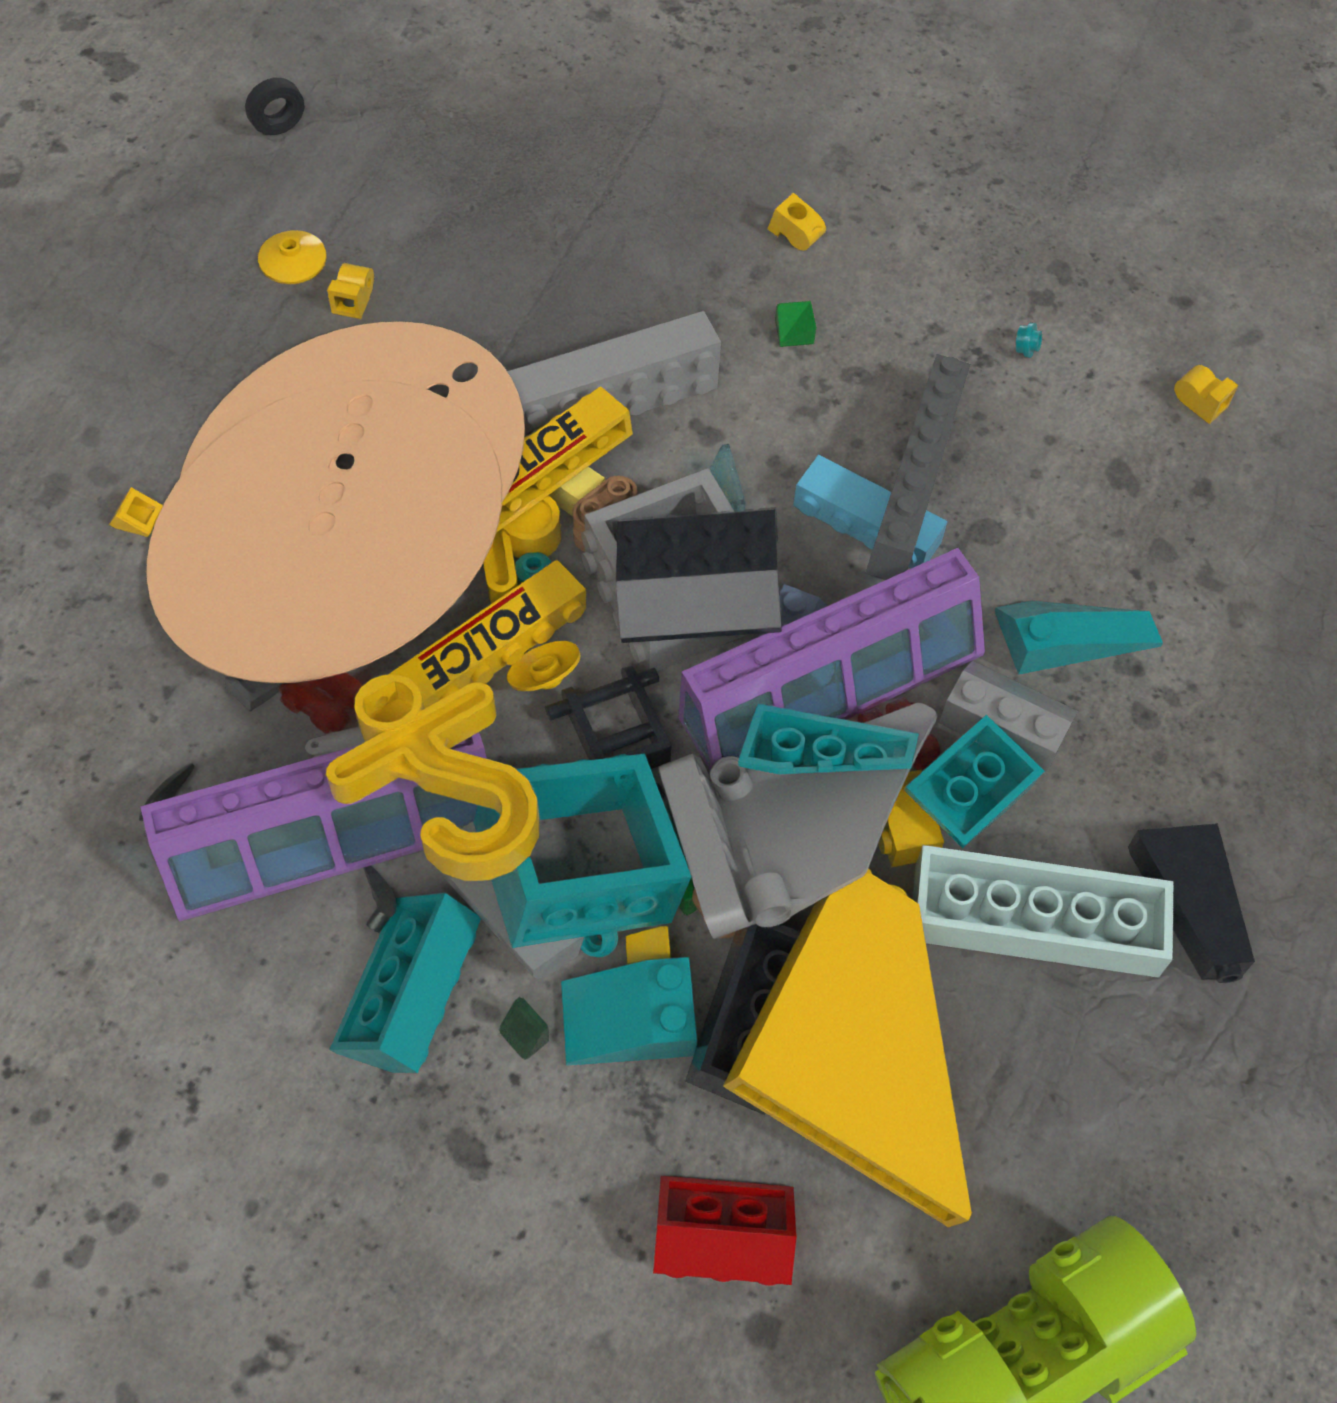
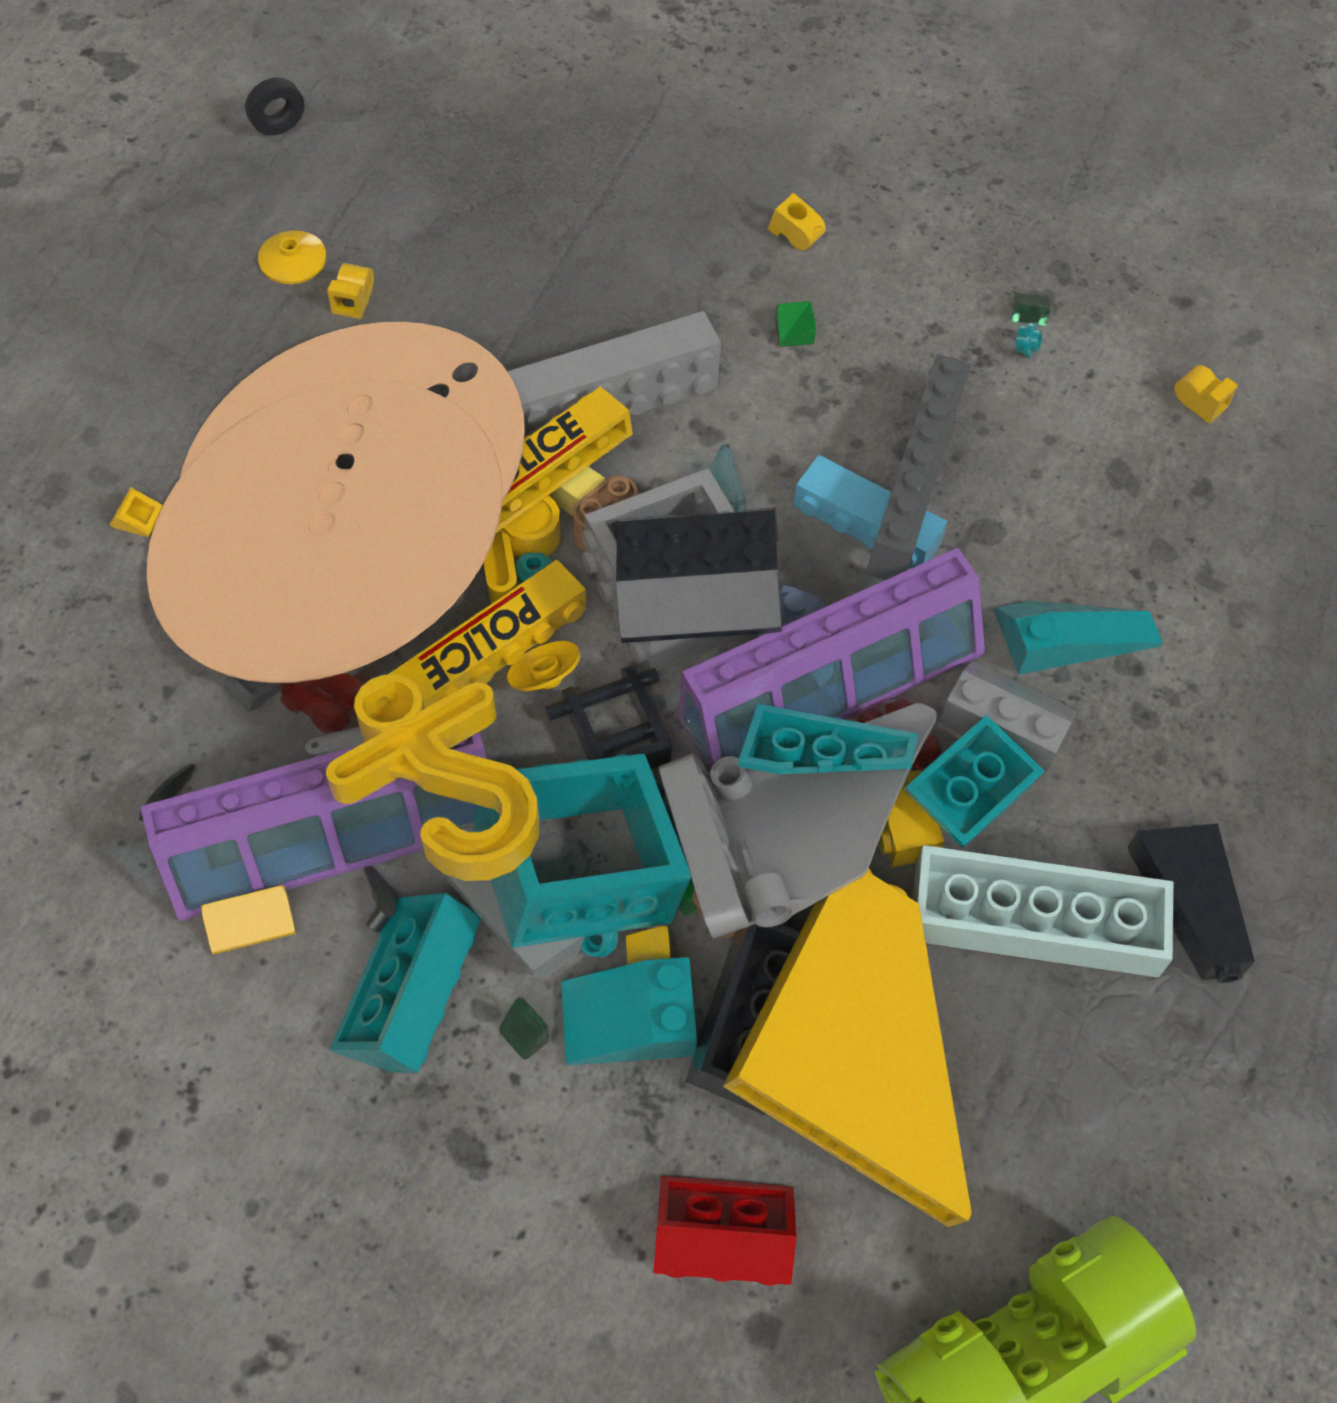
(248, 919): none -> yellow slope
(1030, 308): none -> clear green slope

